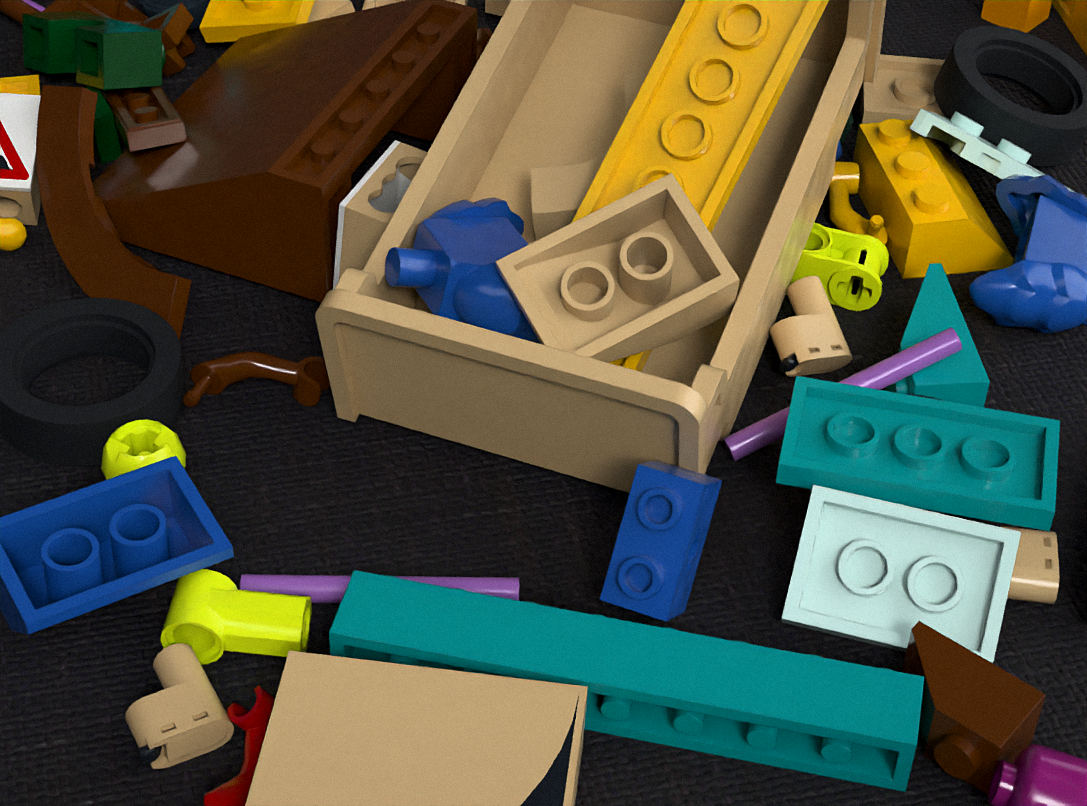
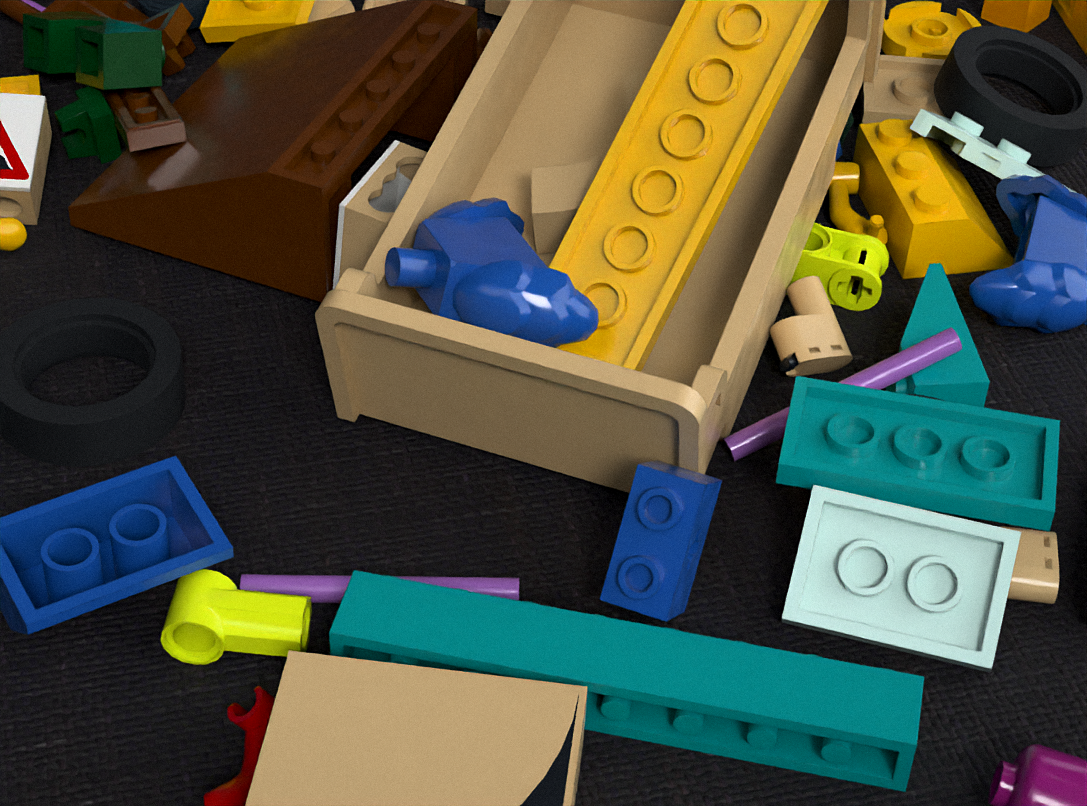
(80, 219): reddish brown tile -> none
(139, 445): neon yellow piece -> none
(183, 717): tan piece -> none
(214, 375): reddish brown piece -> none
(623, 276): tan slope -> none
(923, 31): none -> yellow plate
(969, 708): reddish brown slope -> none

